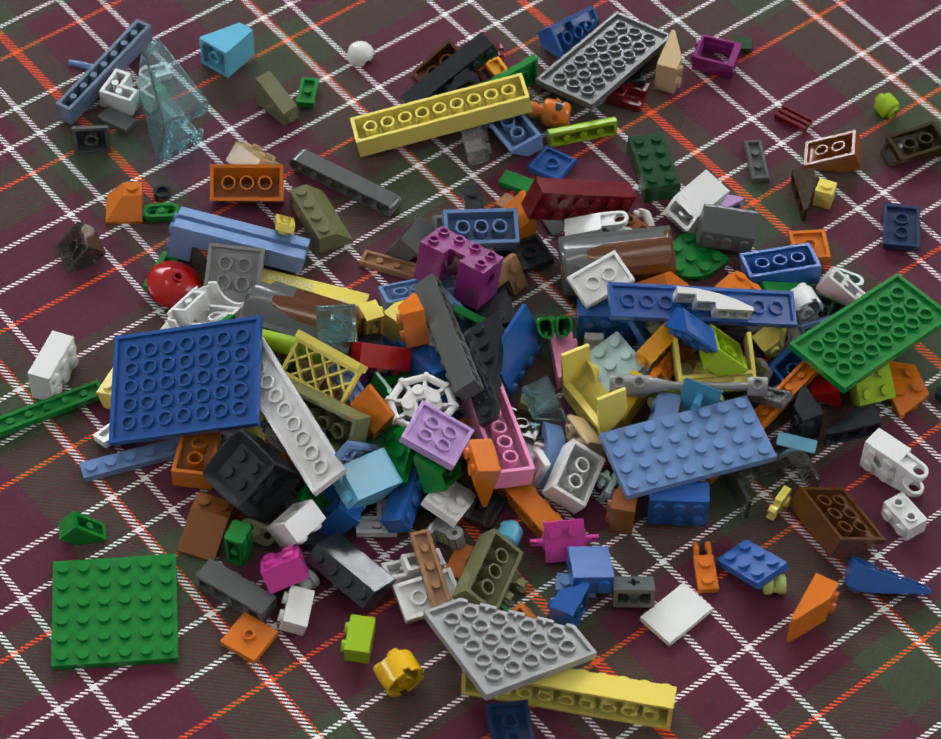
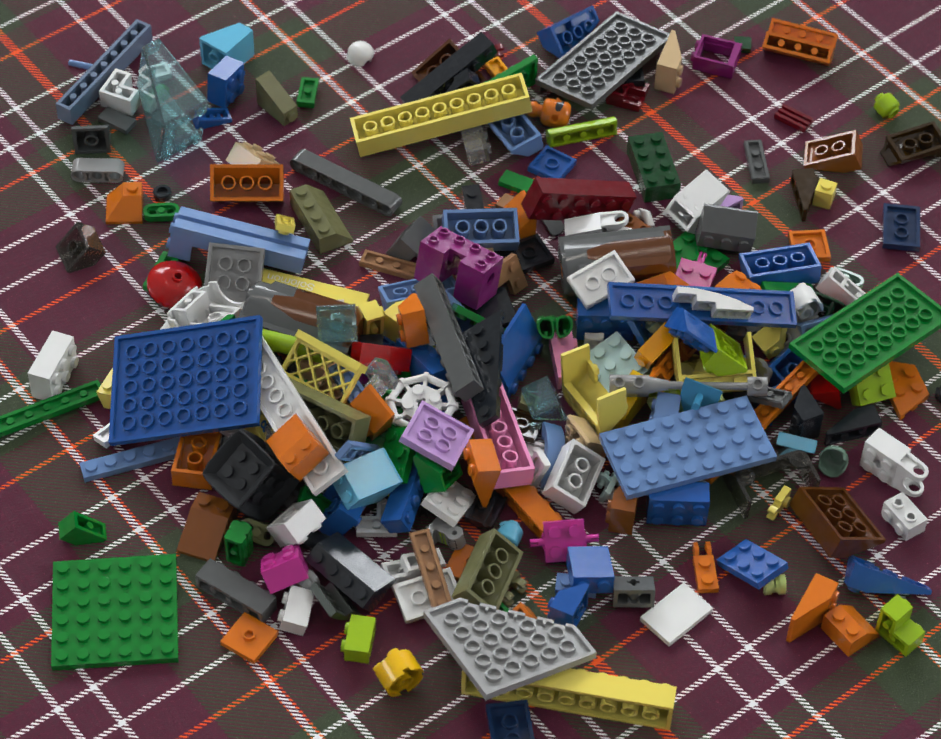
(97, 170): none -> light grey beam
(208, 119): none -> blue slope
(225, 82): none -> blue brick
(297, 447): none -> orange slope
(334, 601): none -> pearl dark grey slope
(381, 376): none -> clear brick
(696, 272): none -> dark pink plate
(800, 41): none -> orange brick
(833, 461): none -> sand green hair
(848, 629): none -> orange slope
(897, 627): none -> lime brick

